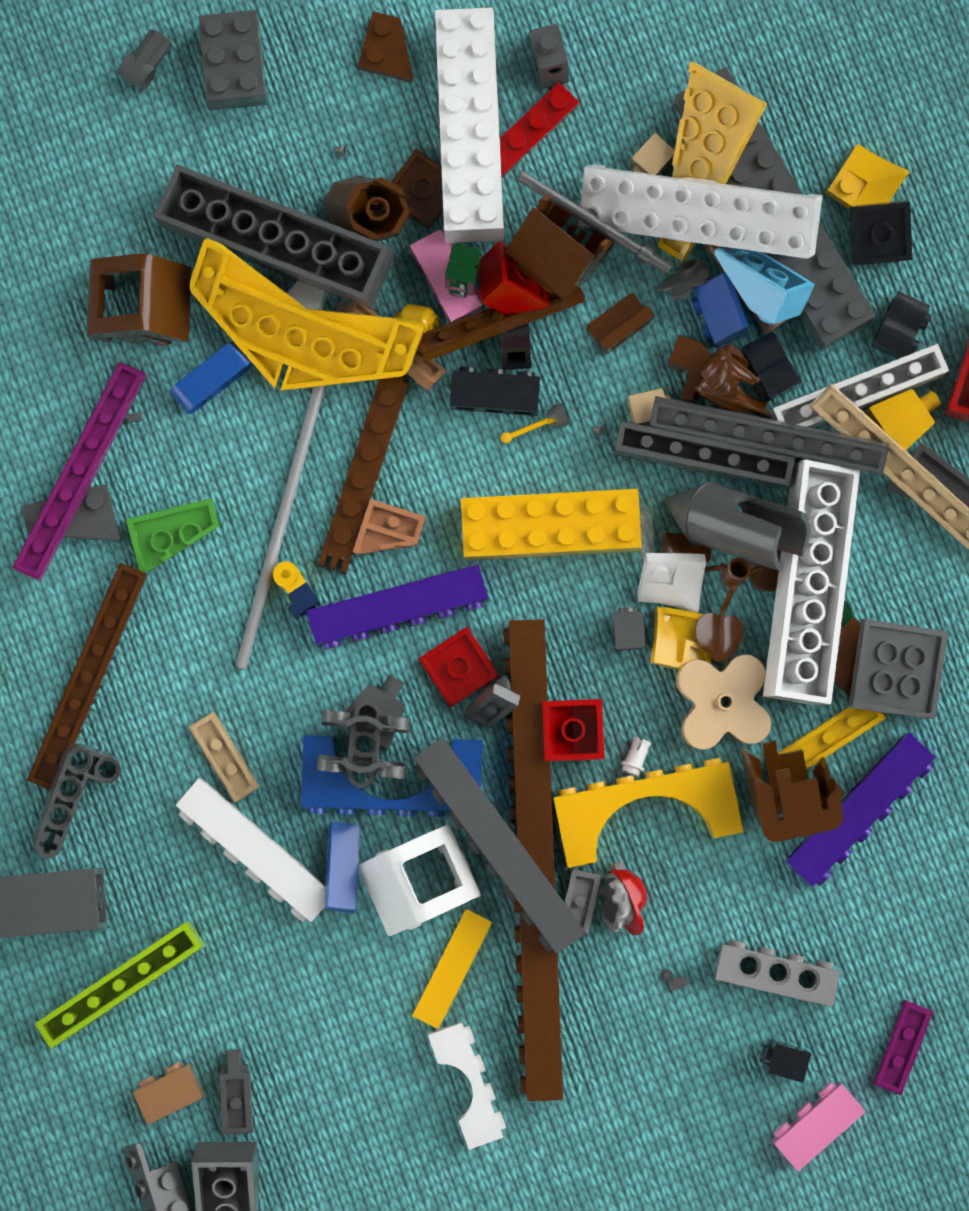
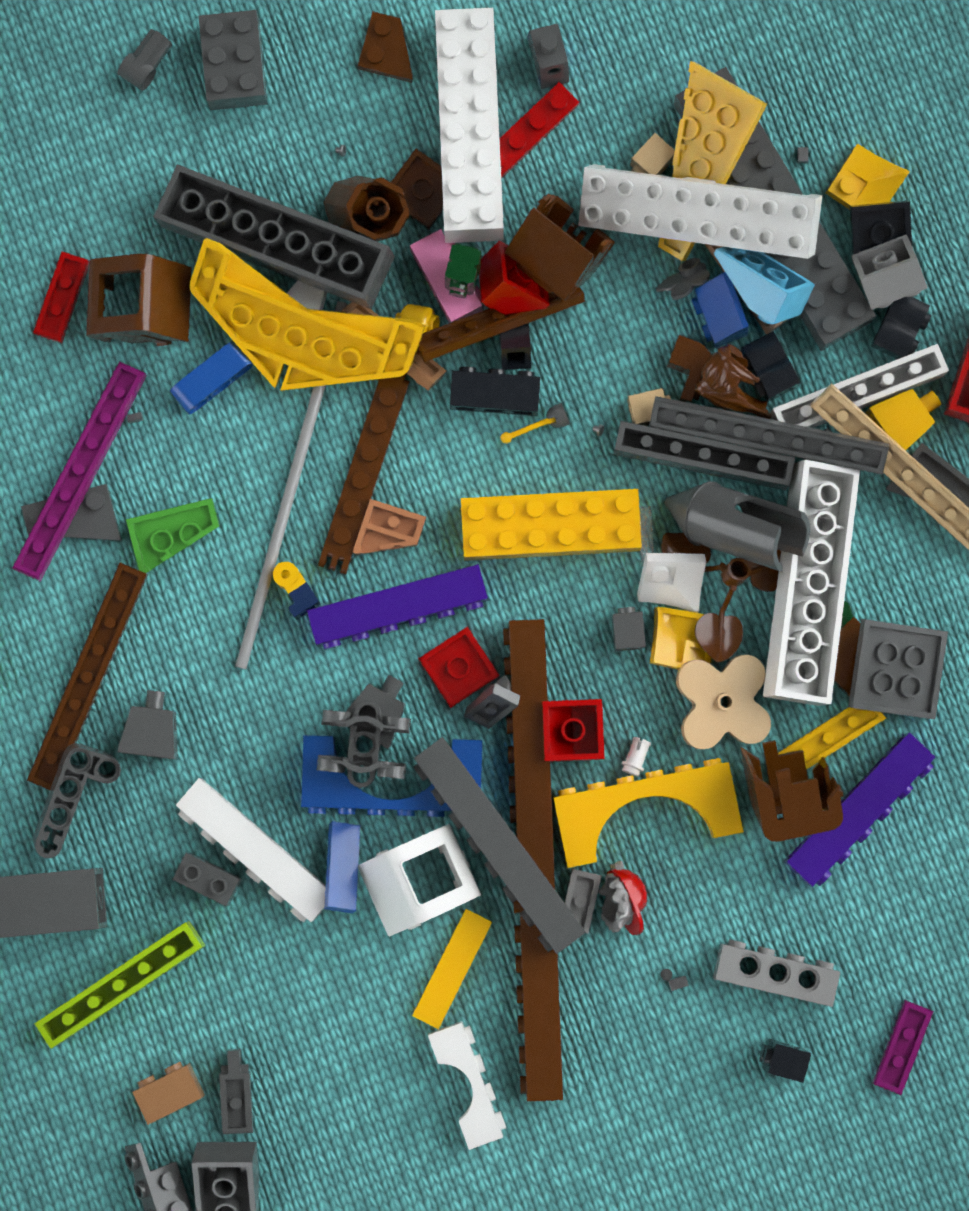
(61, 297): none -> red tile
(150, 729): none -> dark grey torso
(207, 879): none -> dark grey brick
(224, 757): tan tile -> none
(620, 323): reddish brown panel -> none
(642, 253): dark grey bar -> none
(802, 155): none -> flat silver piece
(817, 1125): bright pink brick -> none
(889, 272): none -> light grey brick

